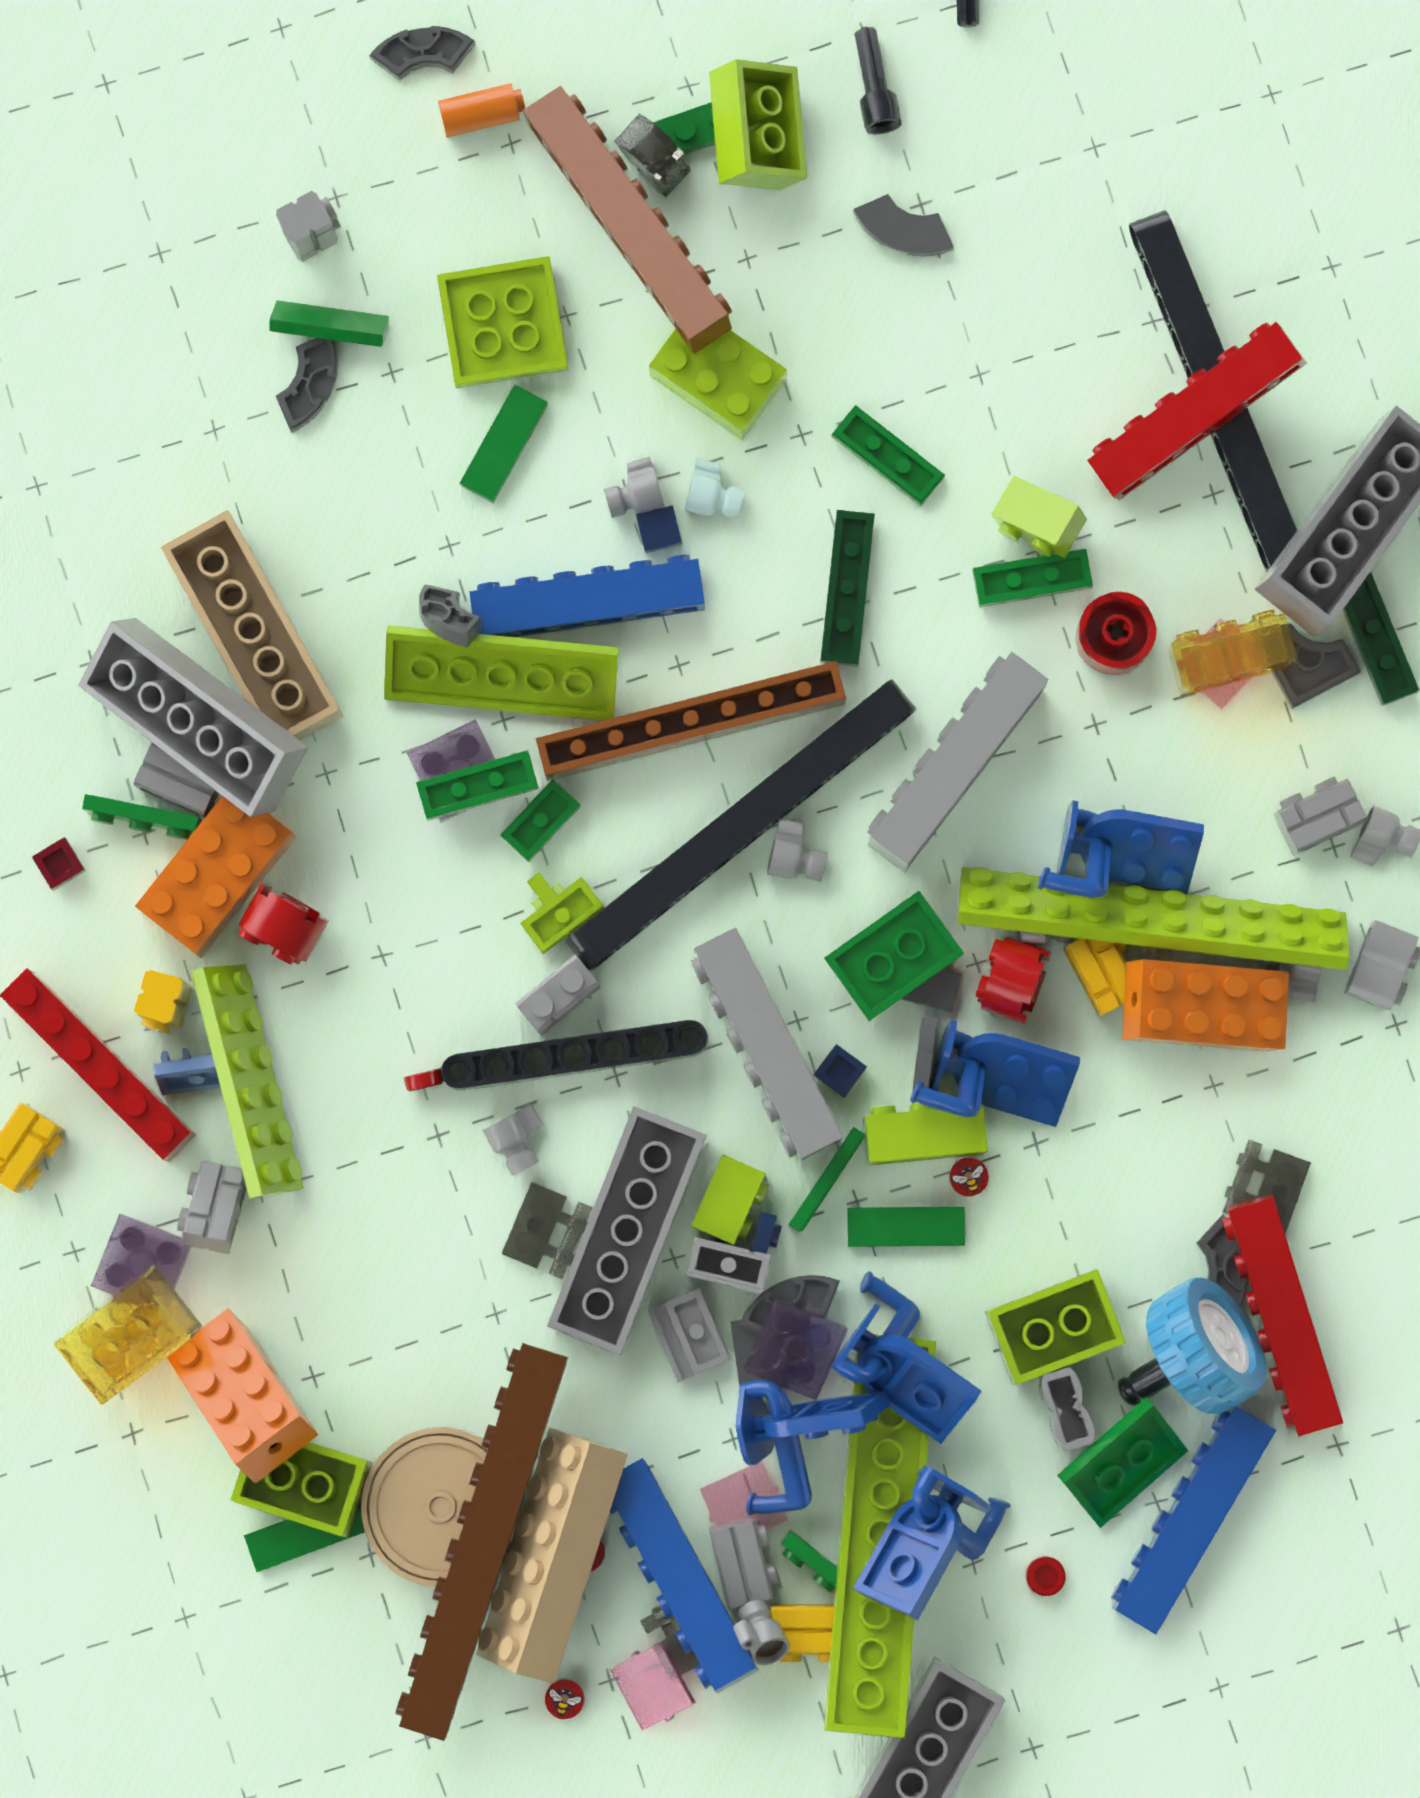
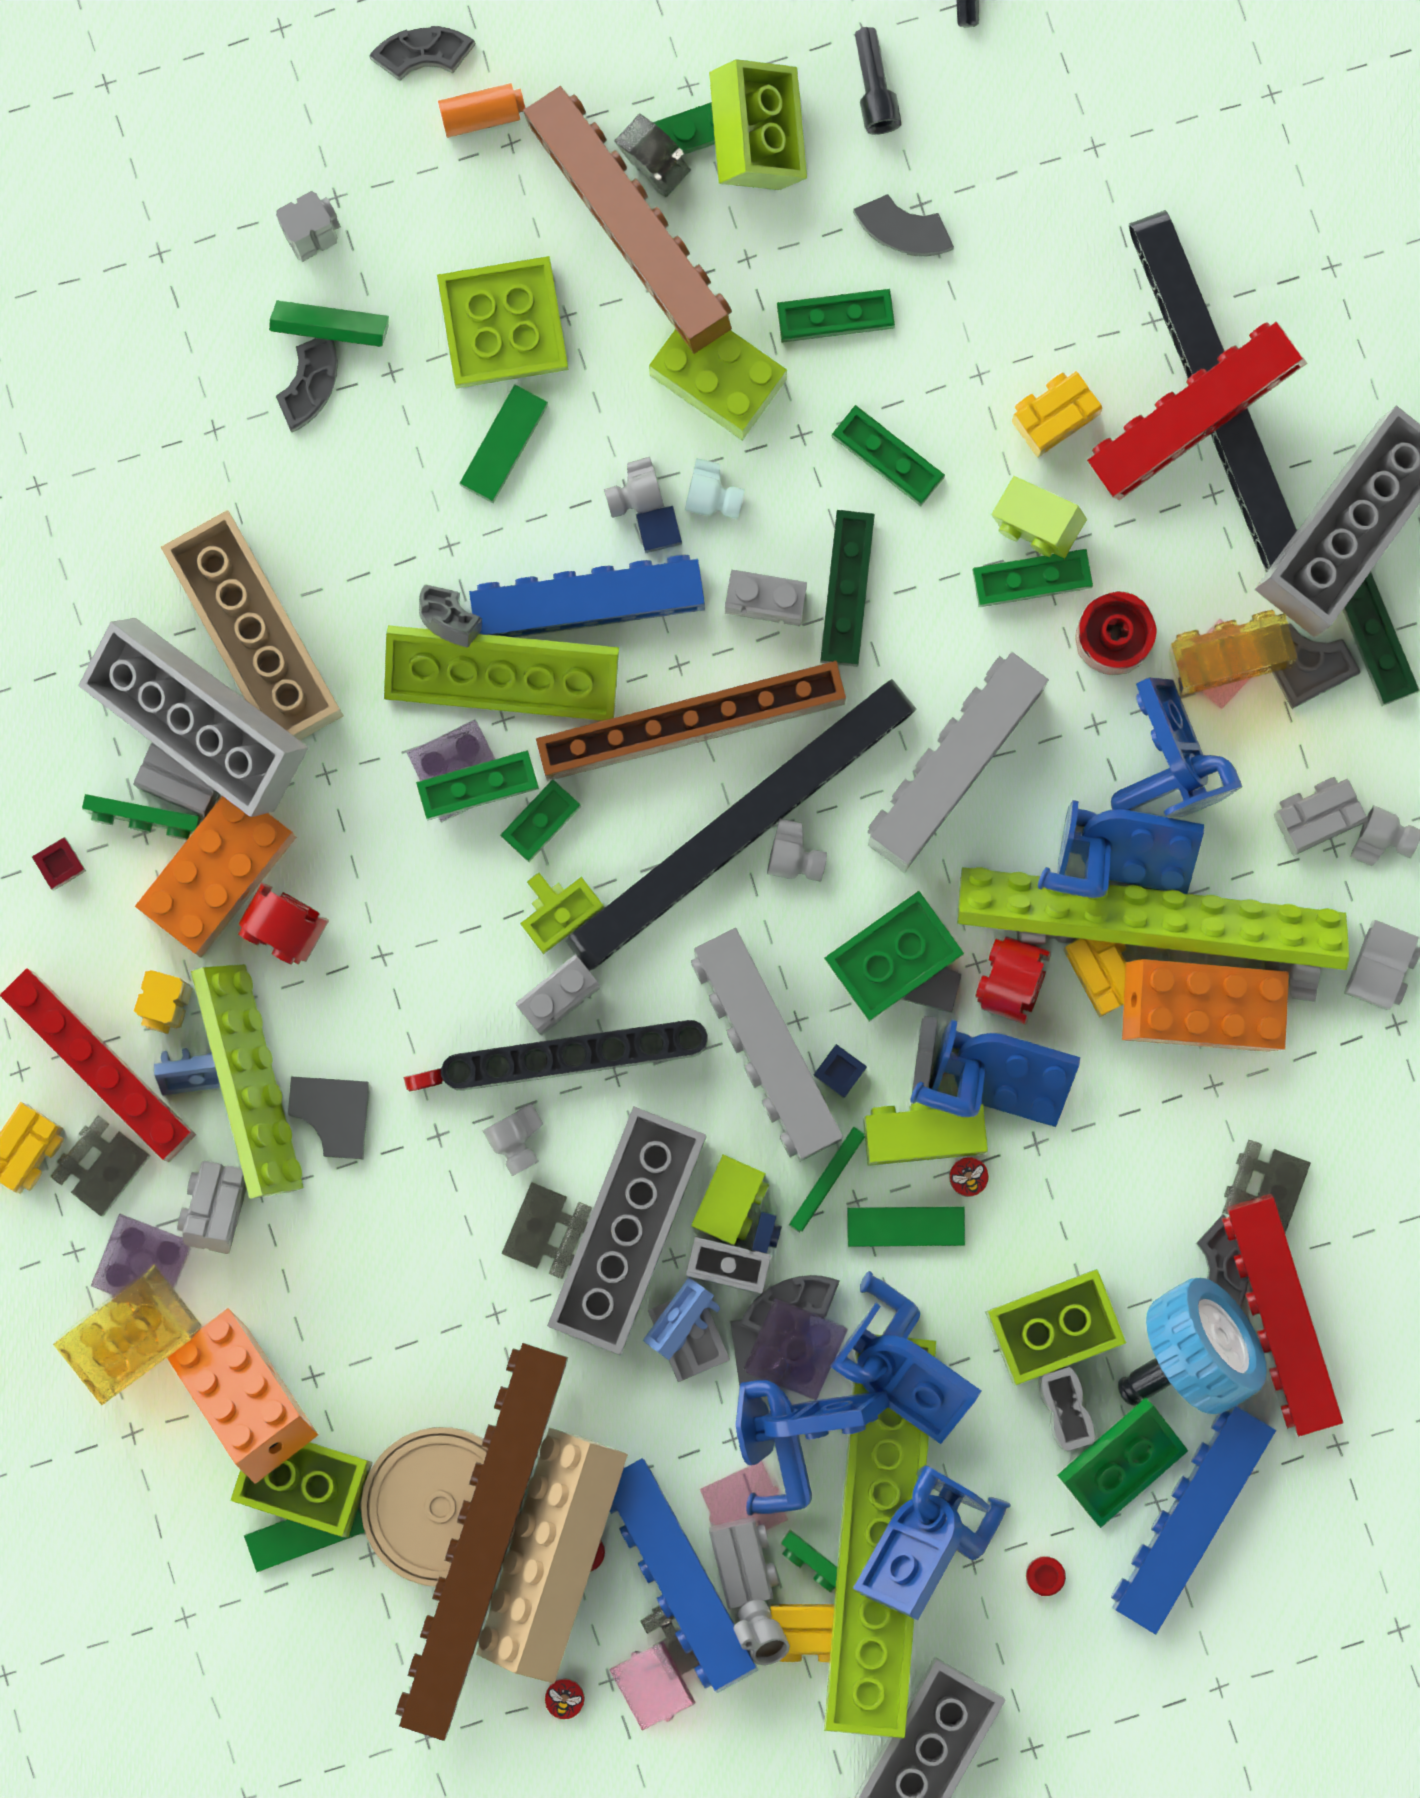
(109, 1173): none -> clear smoke plate
(334, 1110): none -> dark grey tile
(675, 1322): none -> medium blue plate
(765, 597): none -> light grey brick
(835, 315): none -> green tile
(1055, 413): none -> yellow brick
(1187, 764): none -> blue plate

